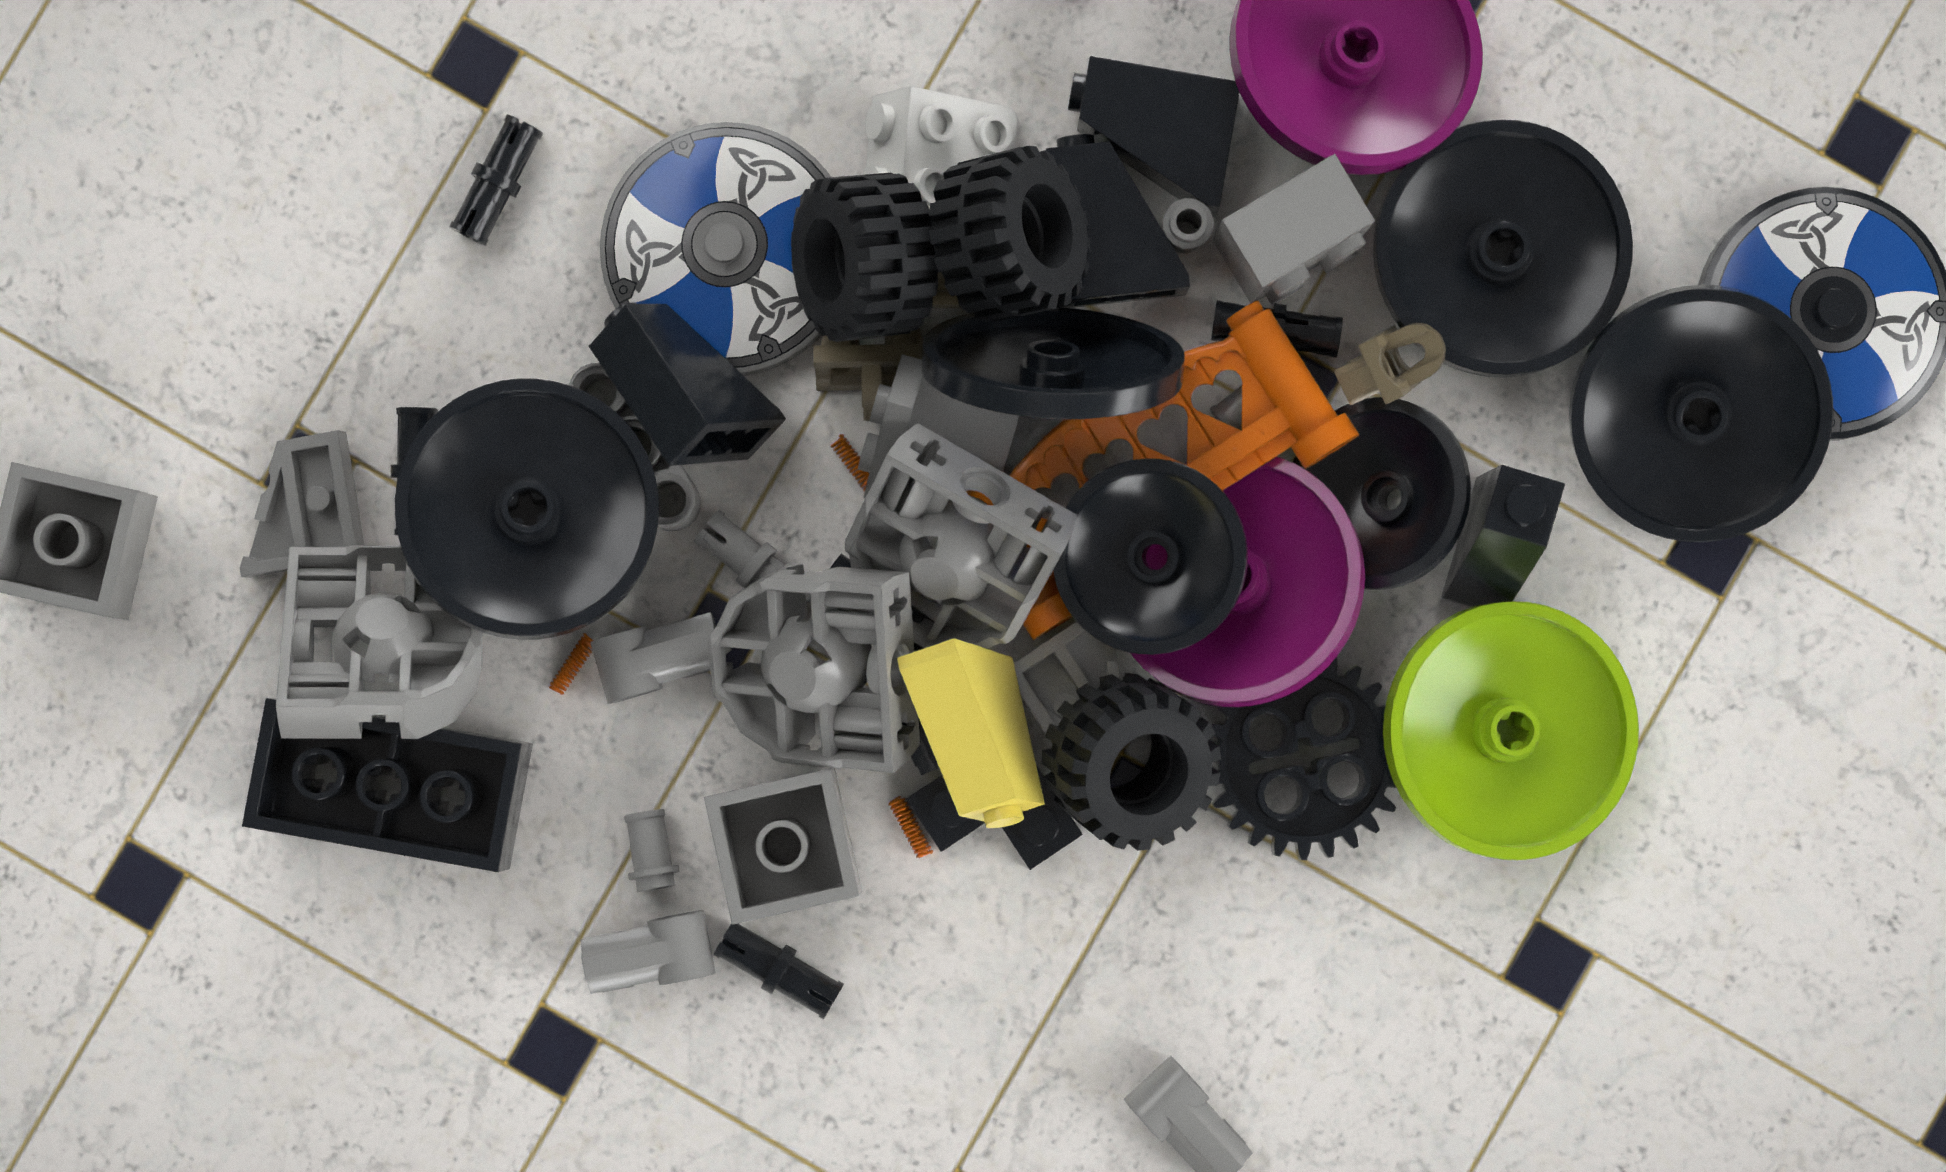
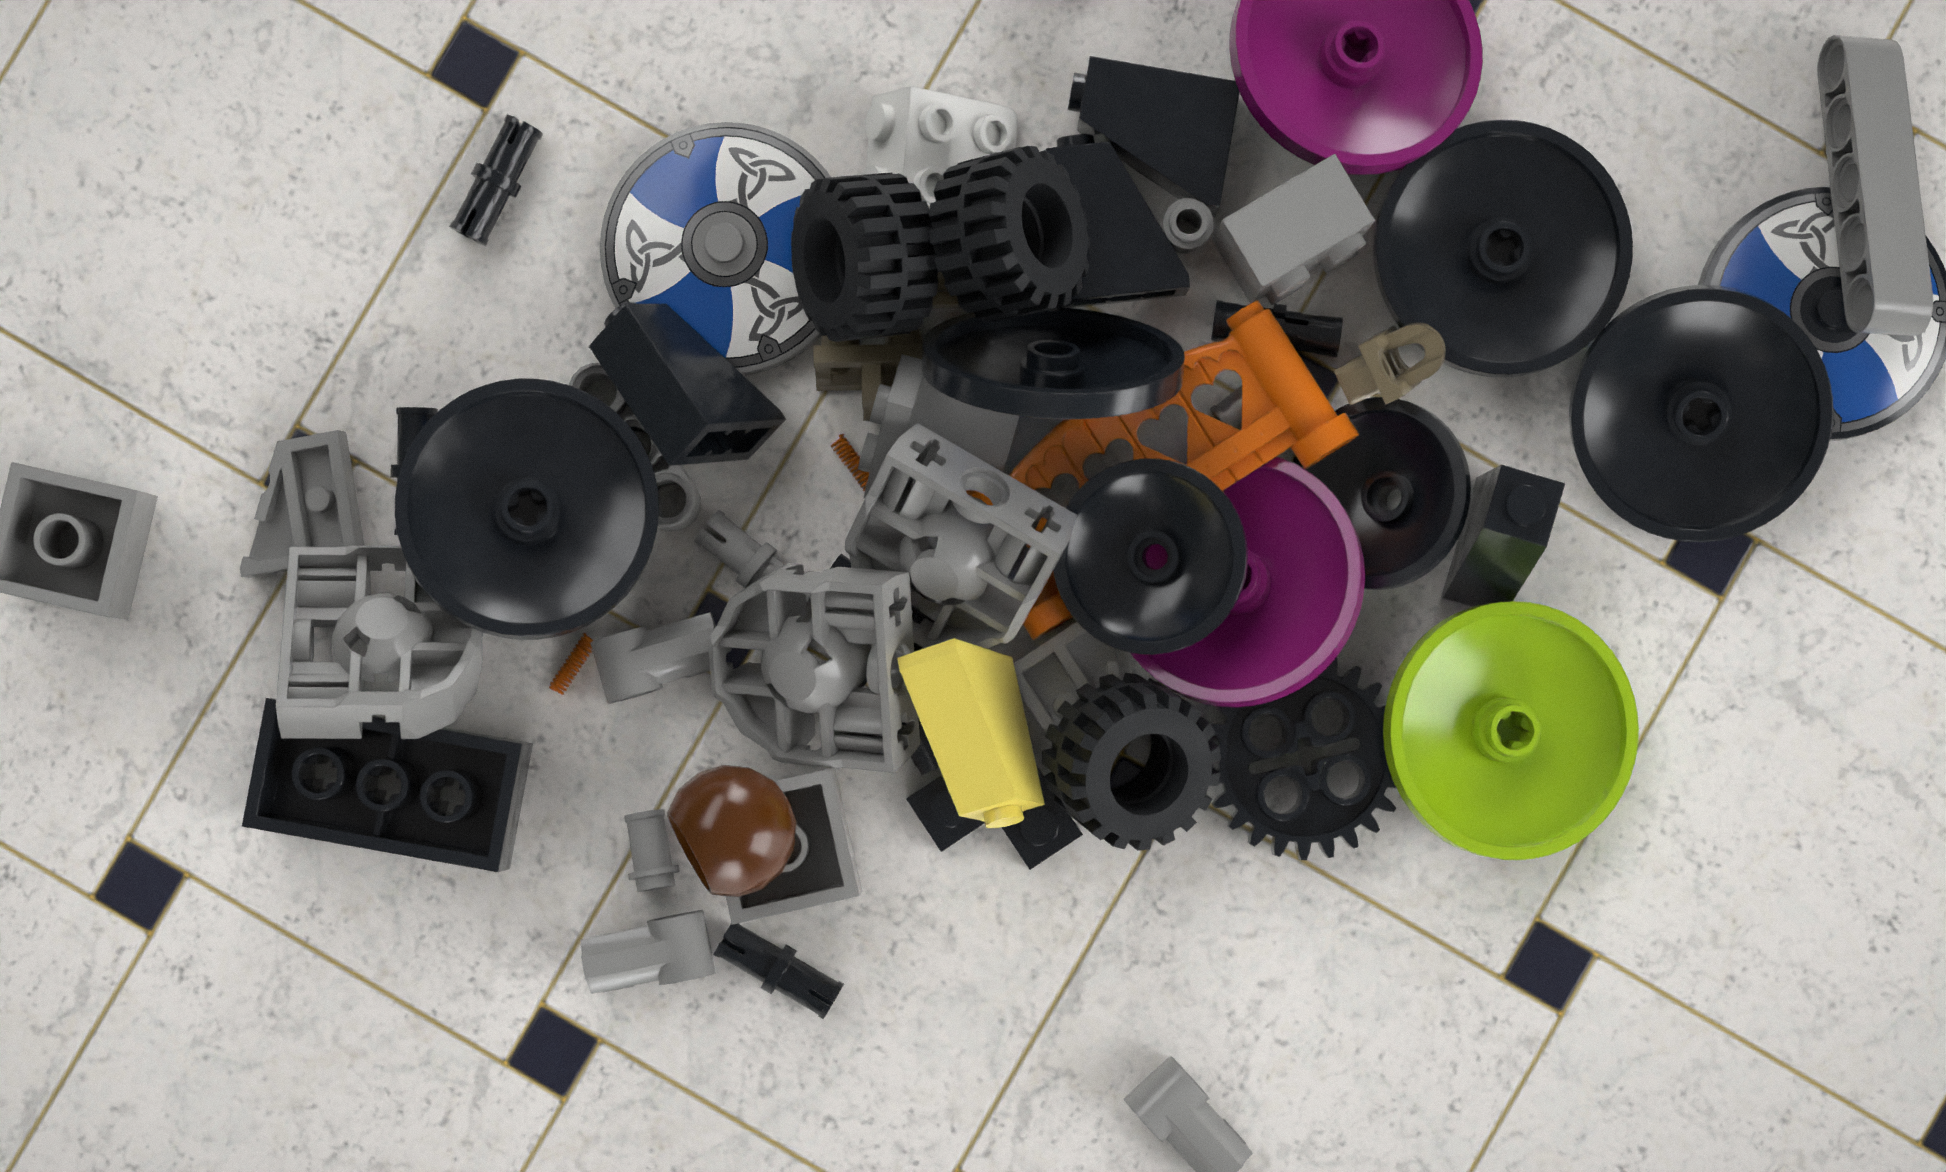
(733, 829): none -> reddish brown helmet
(909, 827): orange leg -> none
(1874, 186): none -> light grey beam

